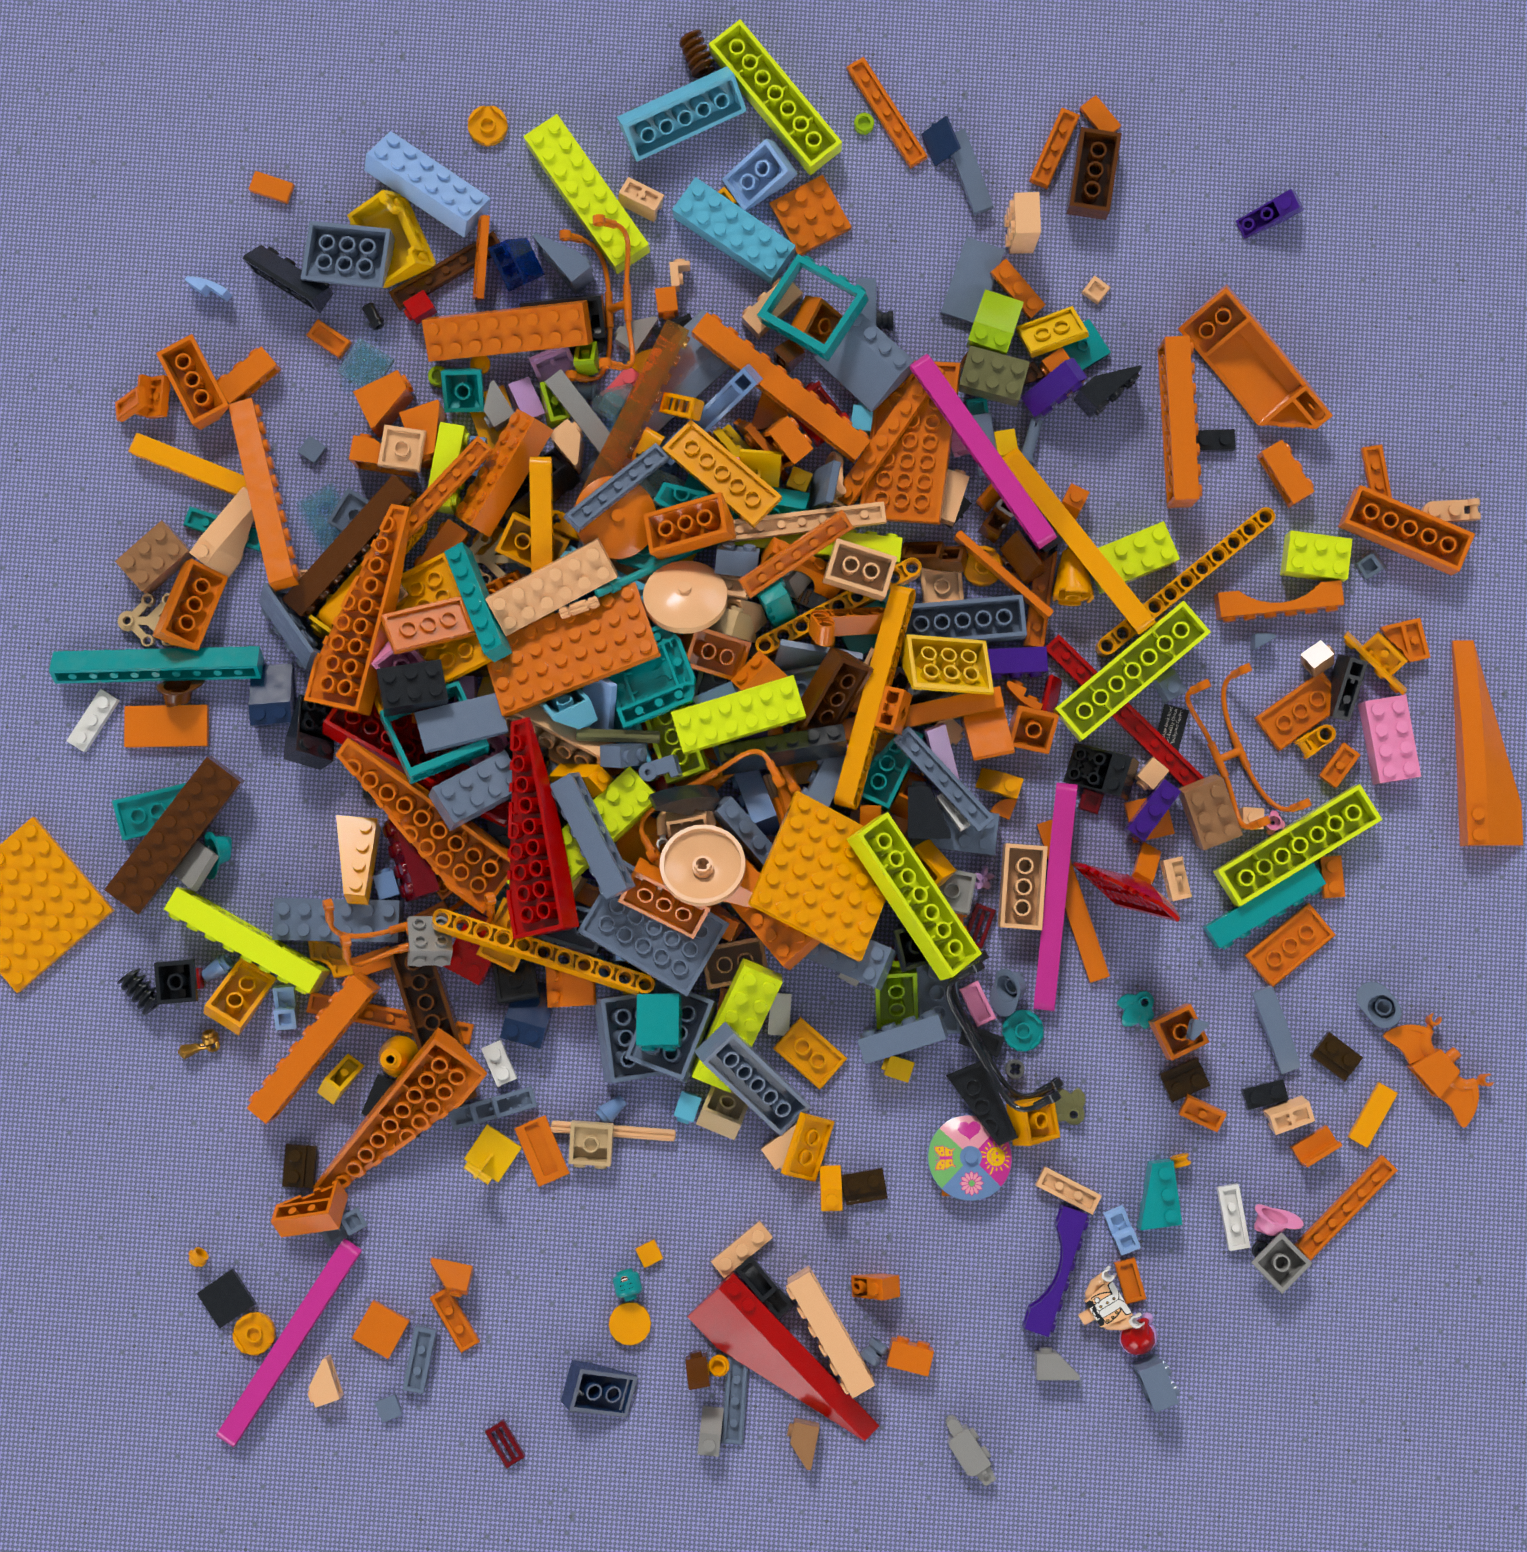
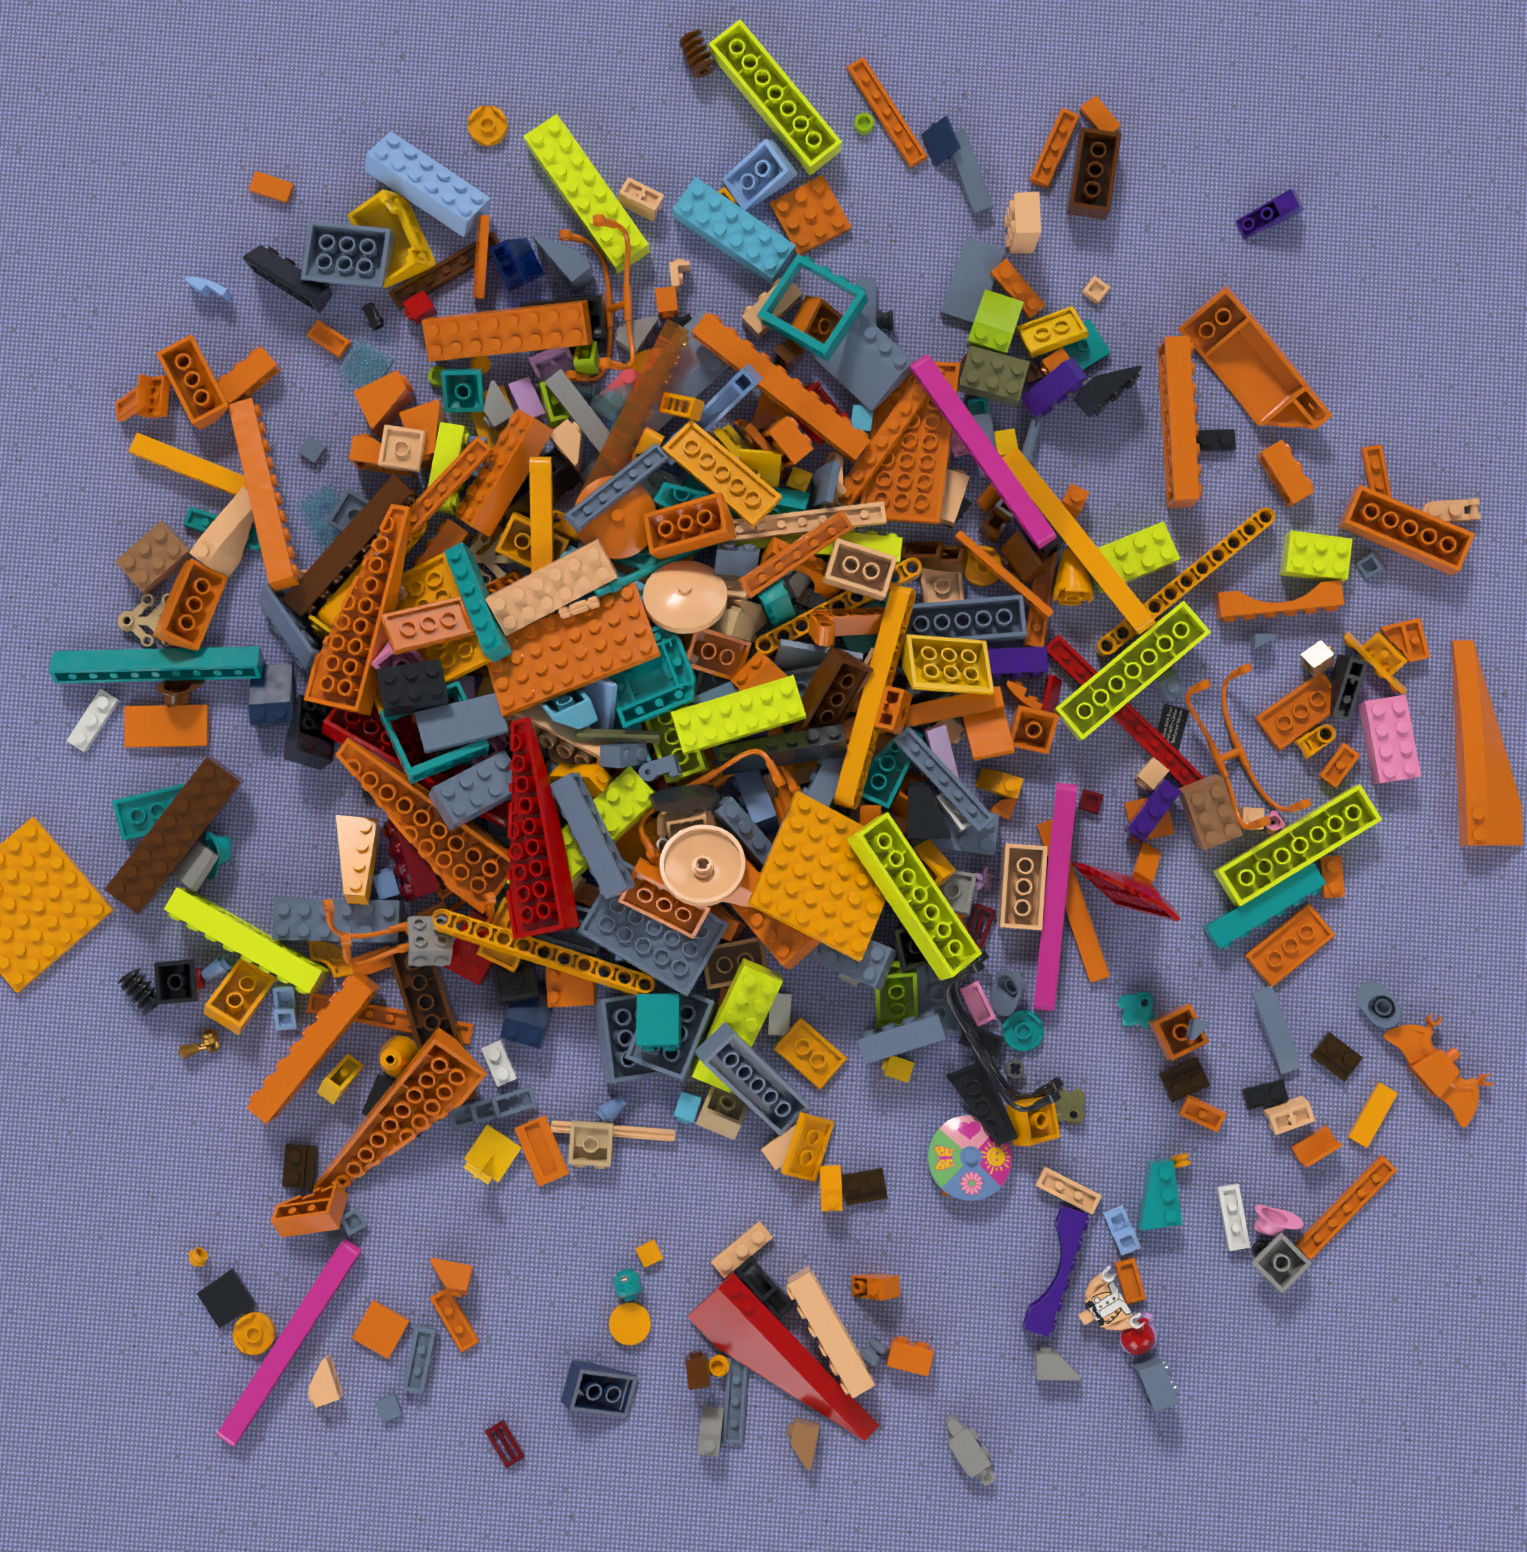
(682, 113): medium azure brick -> none
(1102, 771): black slope -> none
(1175, 879): light nougat hinge -> none

